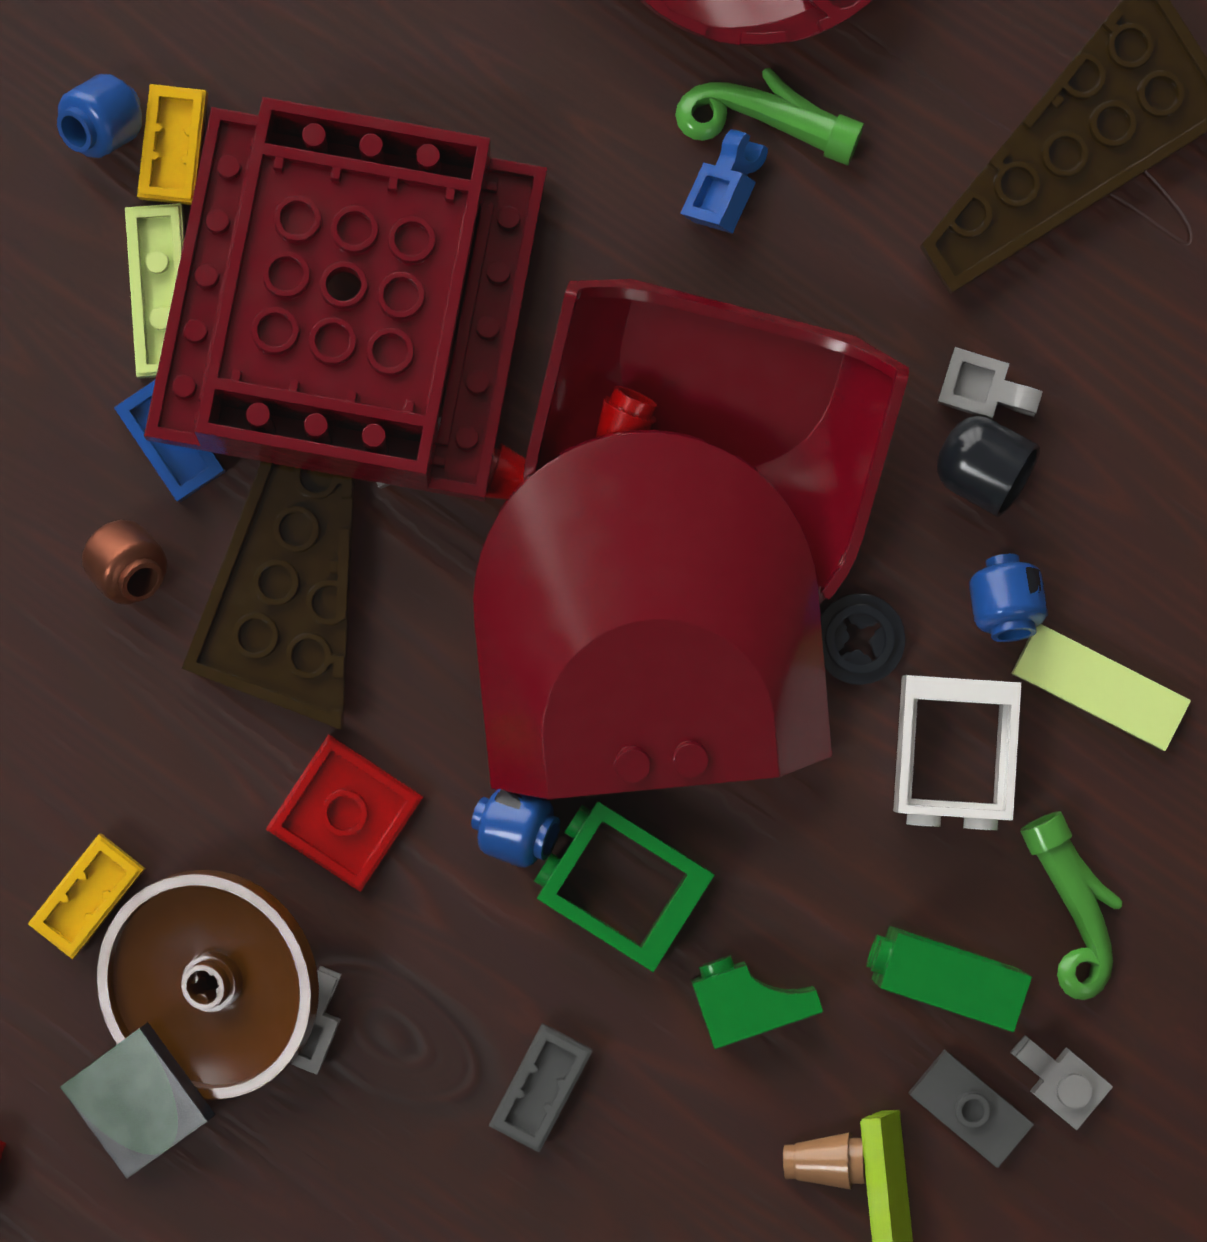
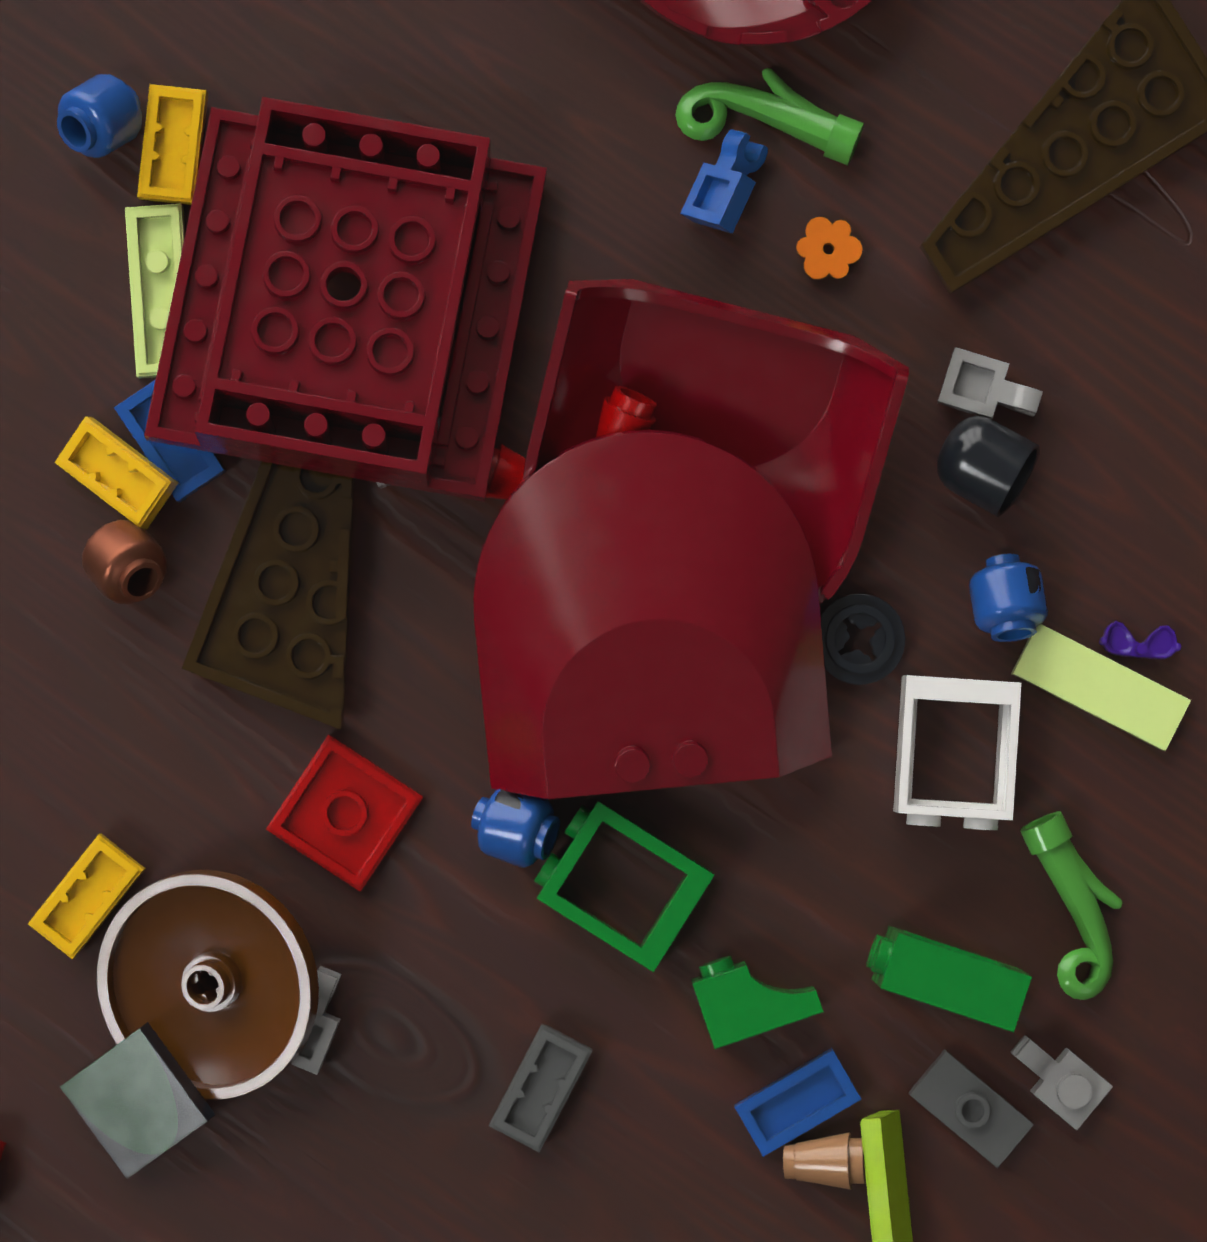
(116, 472): none -> yellow plate
(797, 1102): none -> blue tile
(821, 233): none -> orange plant
(1158, 645): none -> dark purple piece

